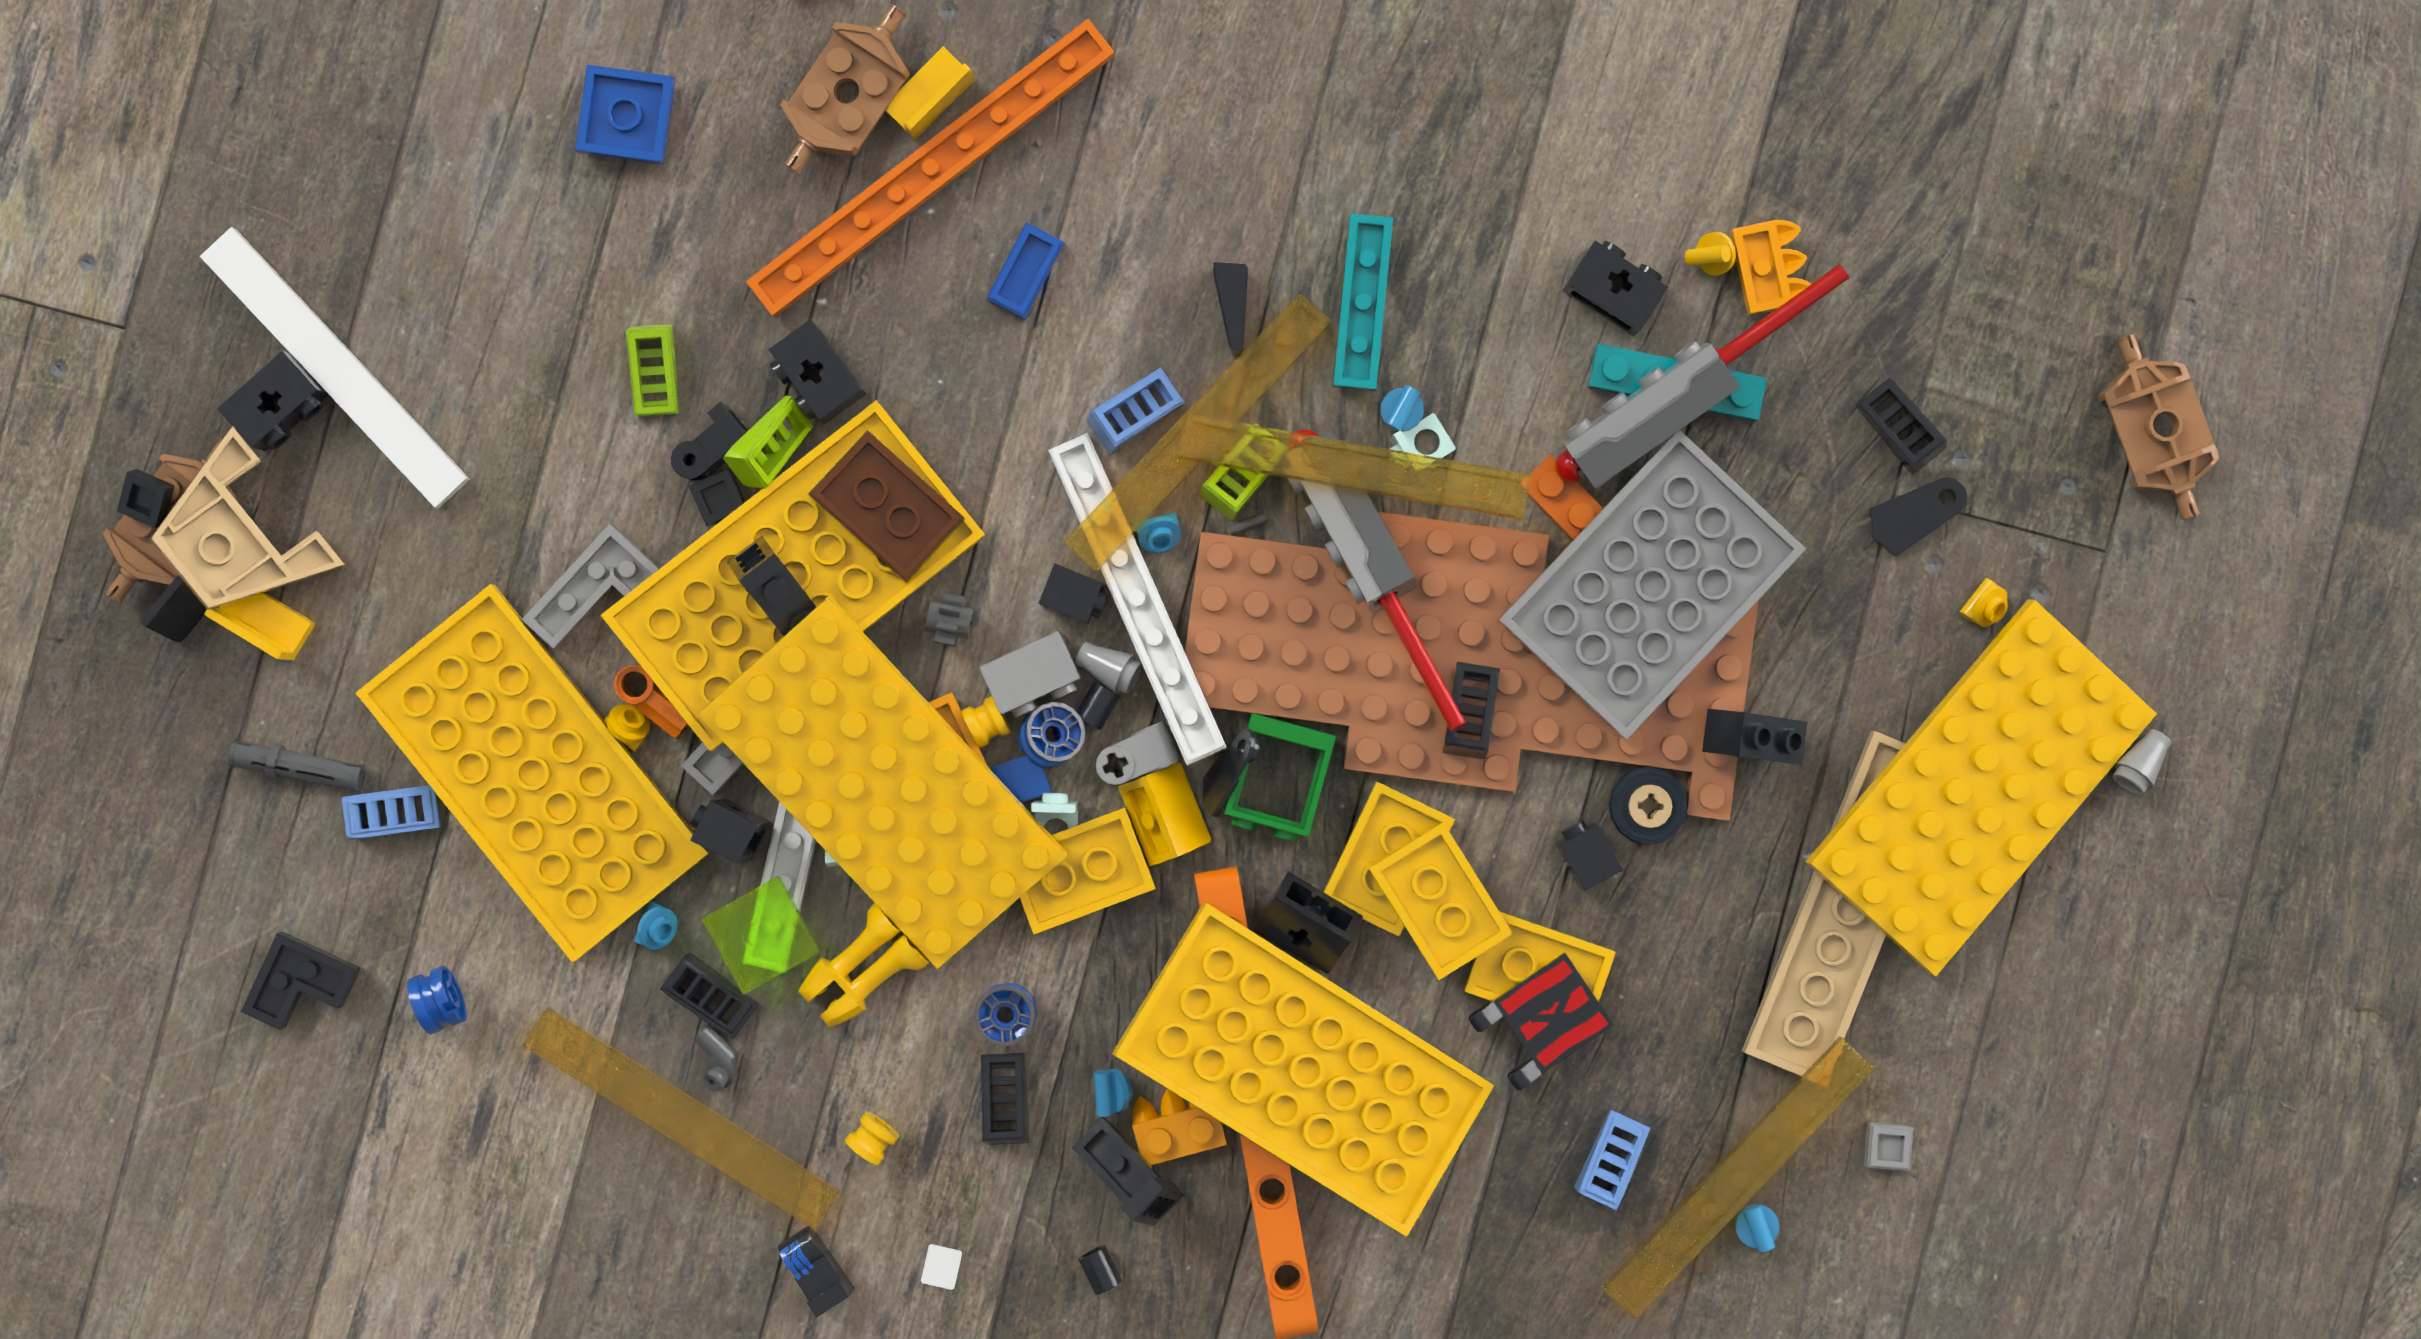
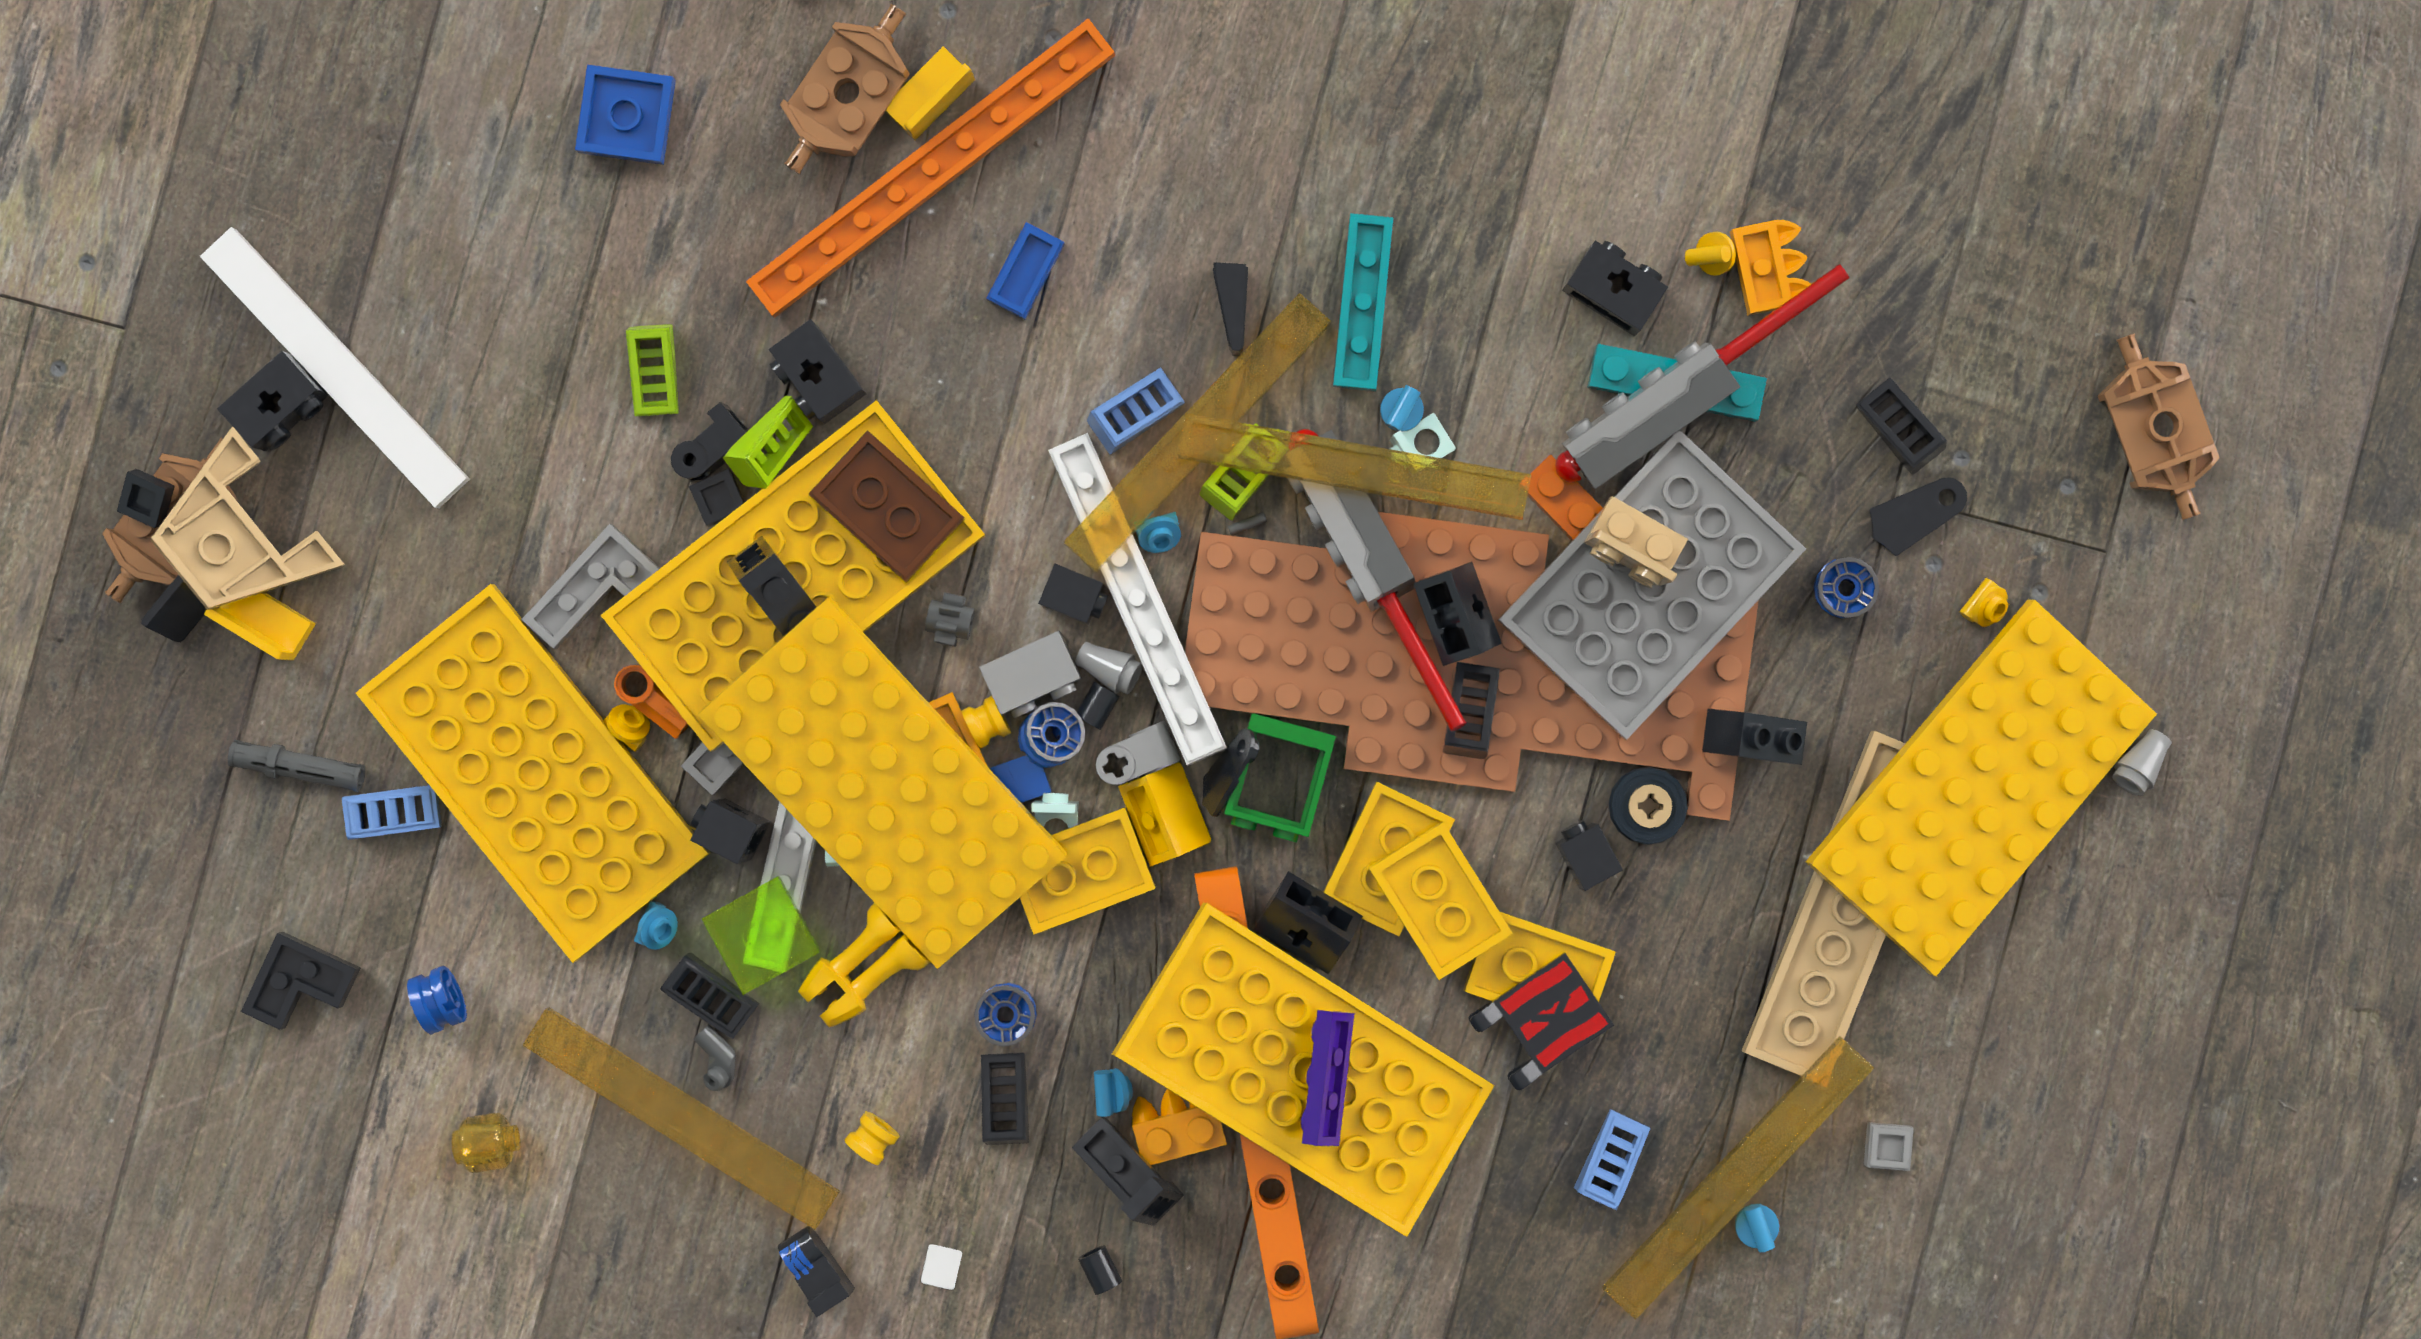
(485, 1142): none -> clear yellow head
(1327, 1078): none -> dark purple plate
(1457, 613): none -> black brick
(1636, 542): none -> tan bracket
(1860, 598): none -> wheel

